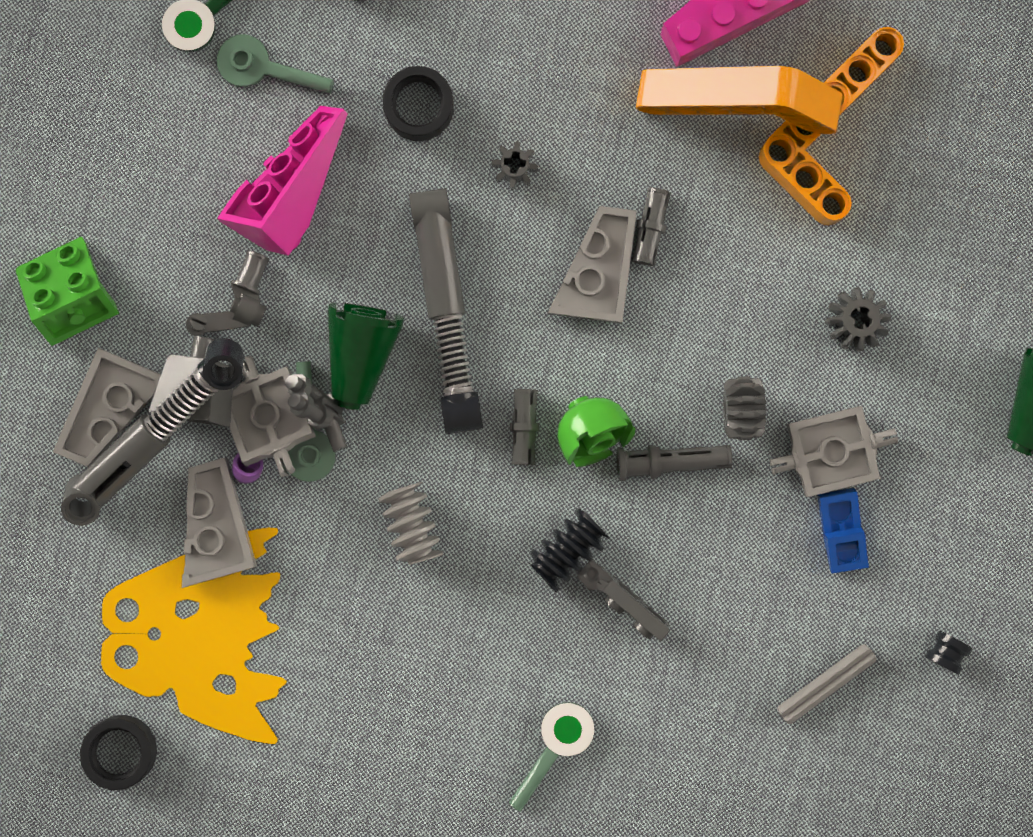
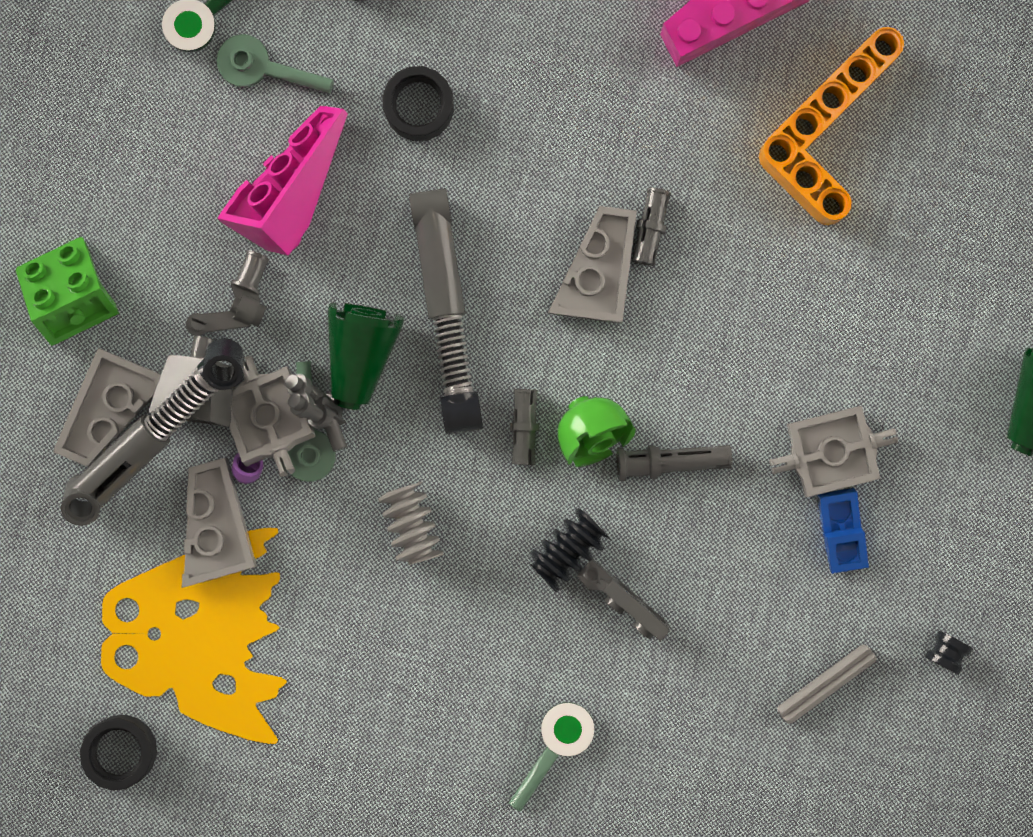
(522, 173): dark grey gear -> none
(742, 91): light orange beam -> none
(744, 408): dark grey gear -> none
(870, 316): dark grey gear -> none

